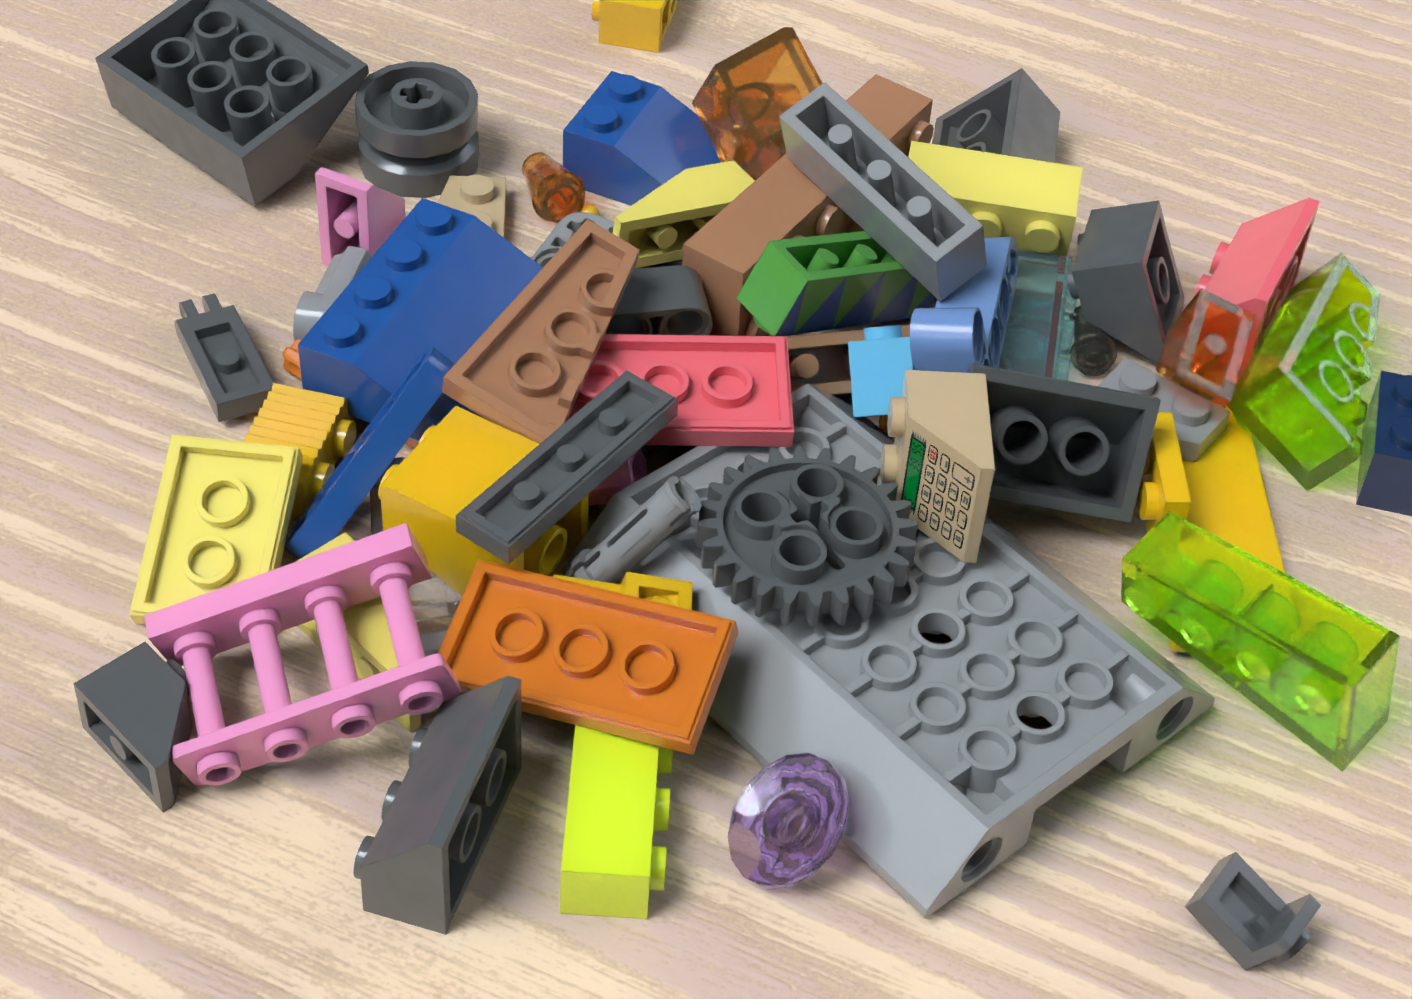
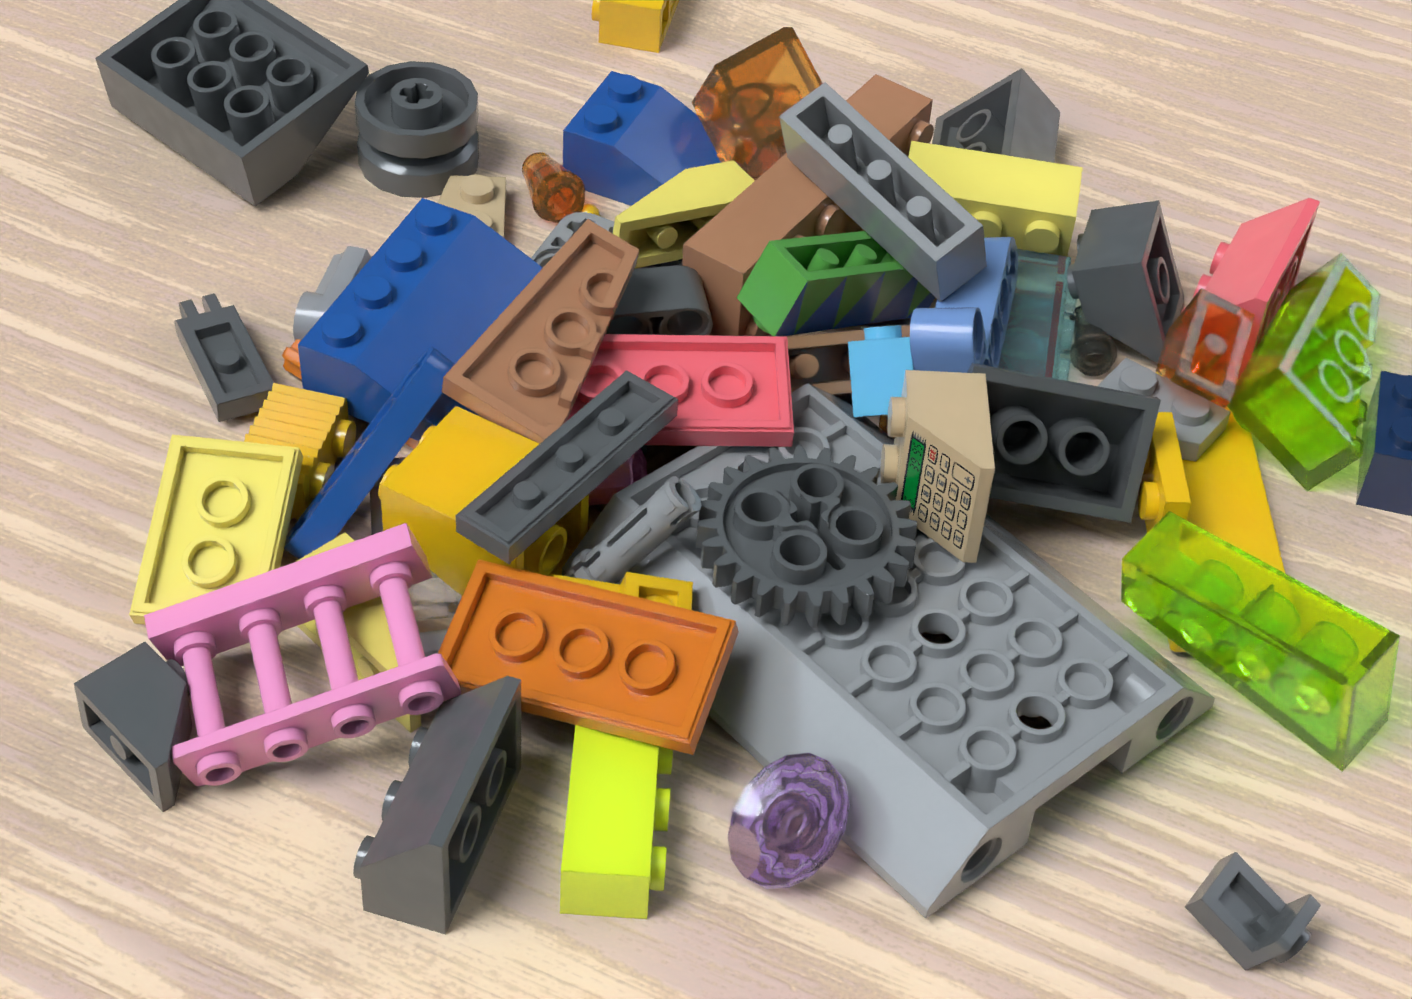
(354, 214): bright pink slope -> none

